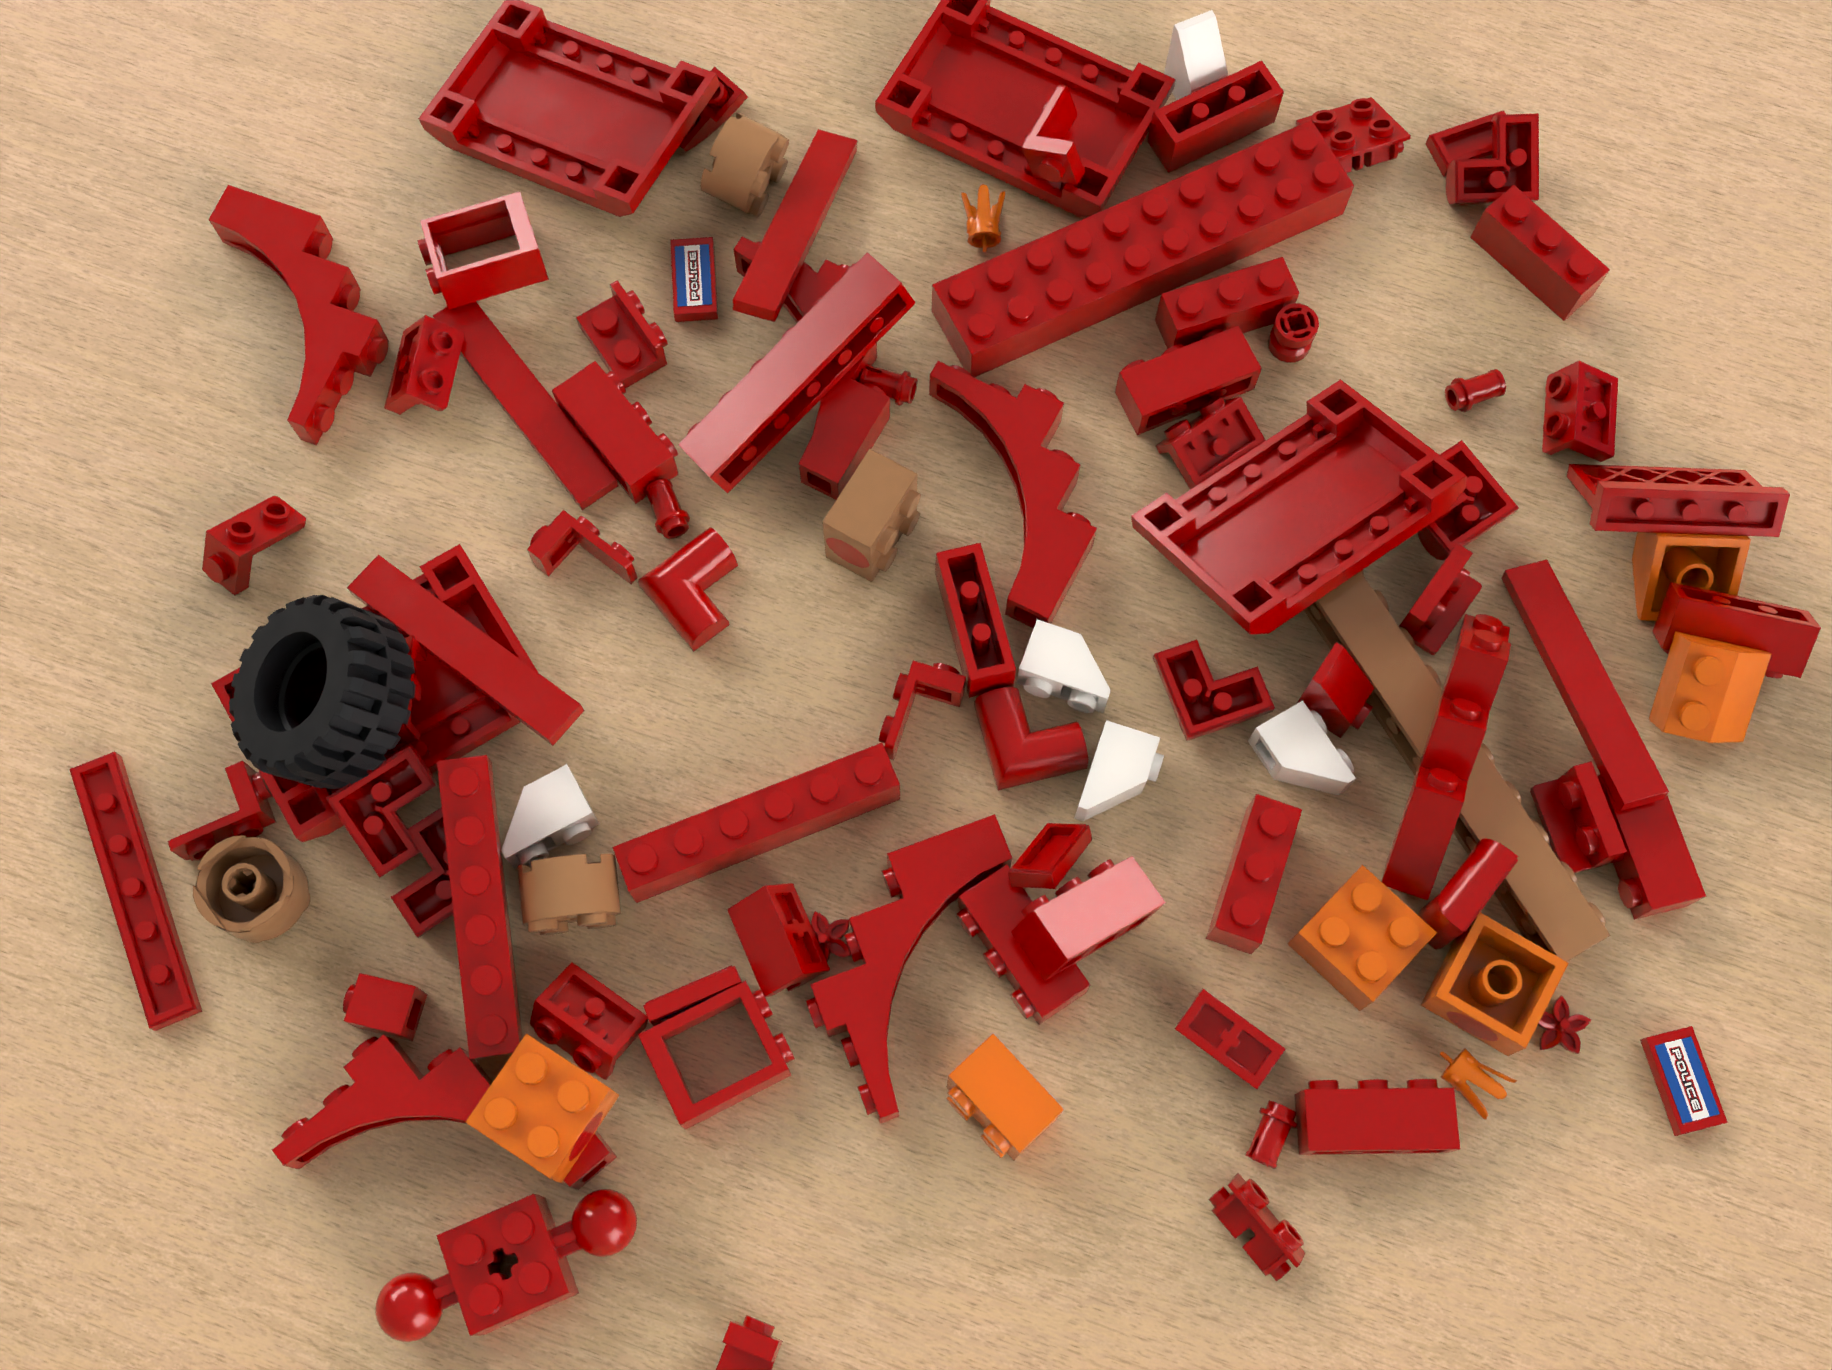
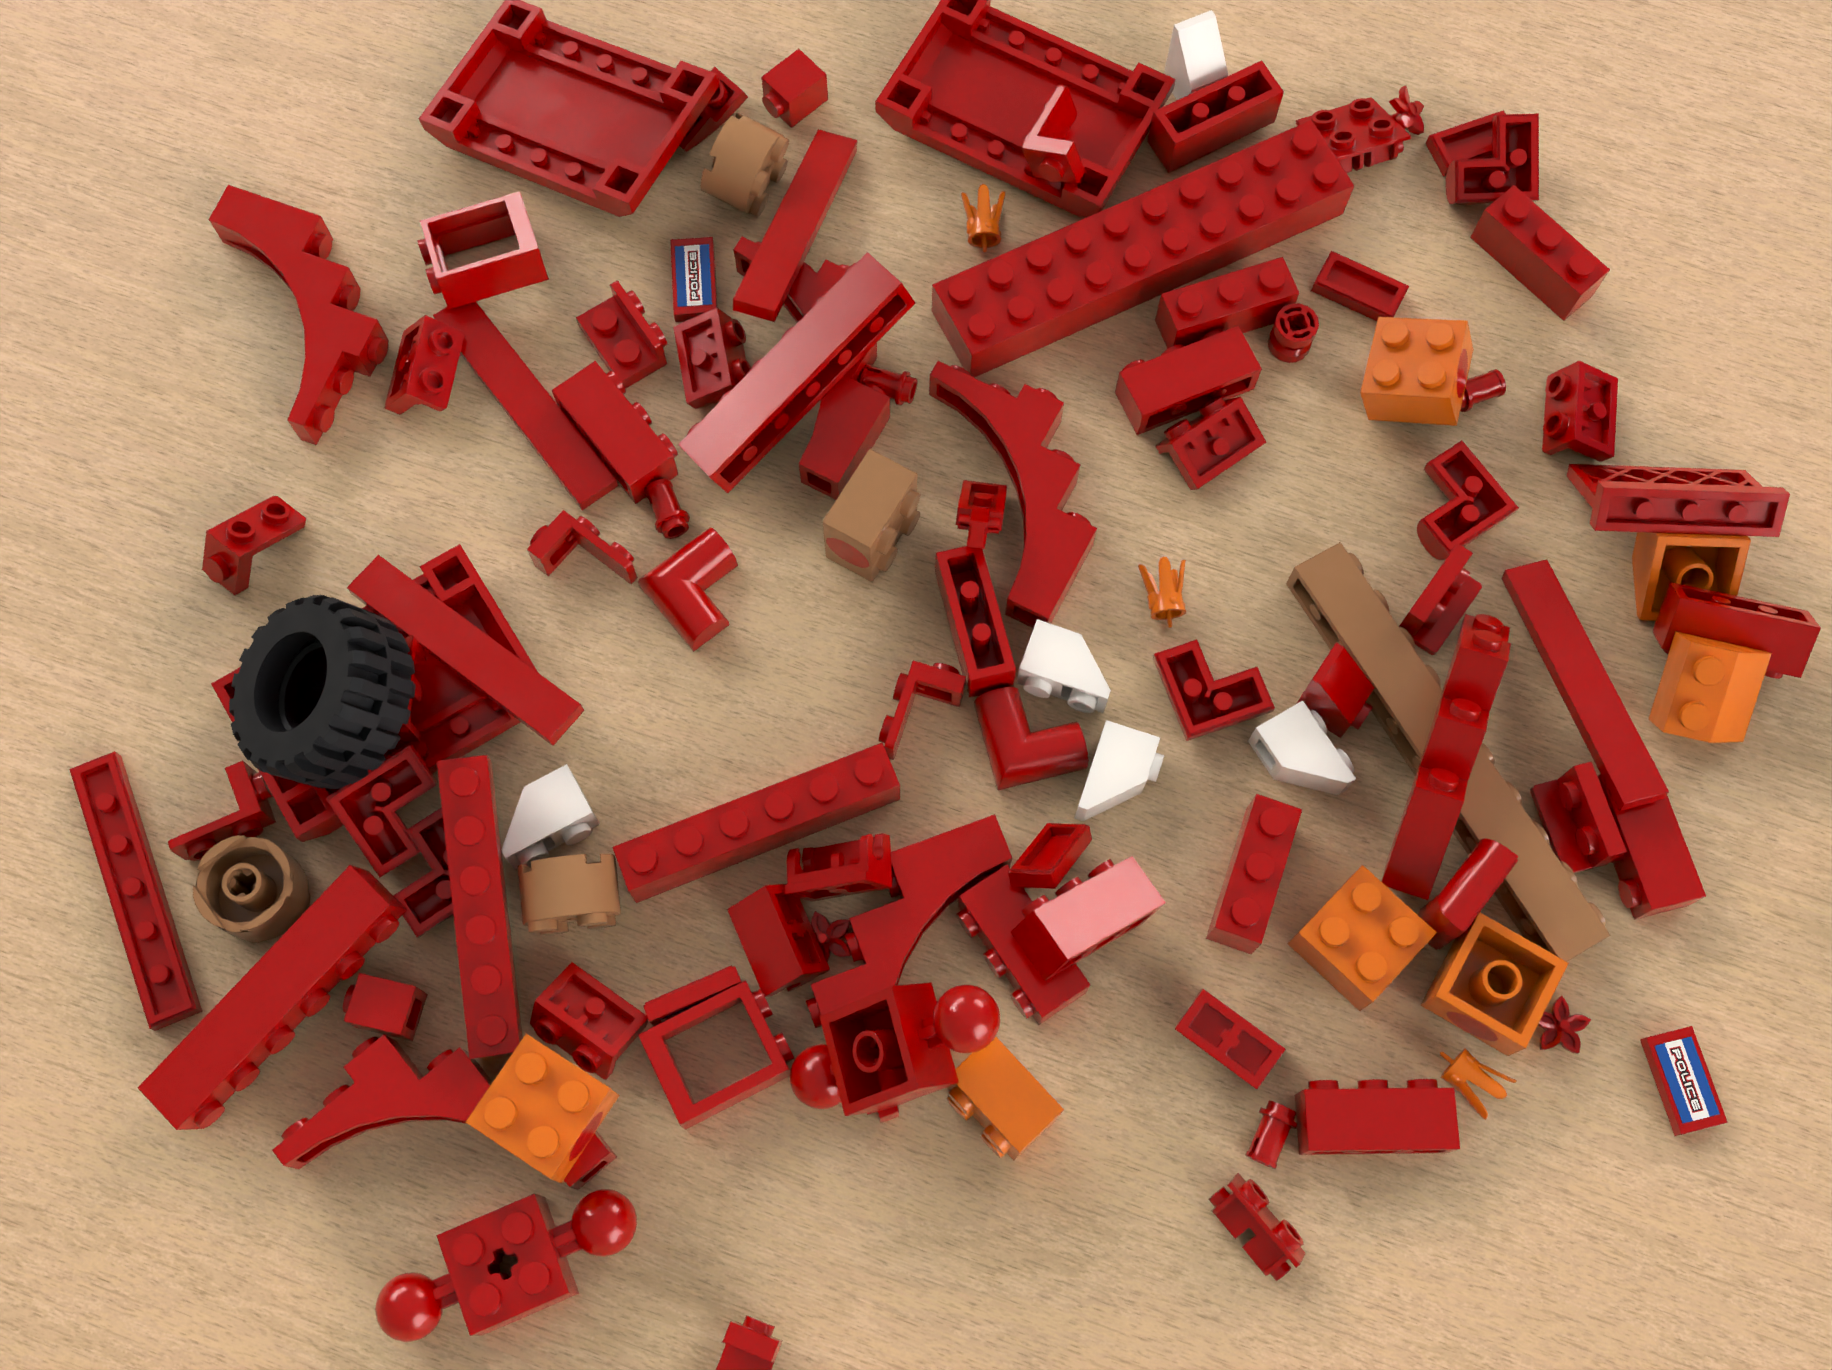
(273, 1000): none -> red brick
(710, 356): none -> red bracket
(794, 88): none -> red brick
(840, 869): none -> red hinge
(893, 1047): none -> red brick
(980, 511): none -> red hinge
(1168, 600): none -> orange piece
(1302, 510): red slope -> none
(1359, 287): none -> red tile
(1408, 112): none -> red plant
(1417, 370): none -> orange brick

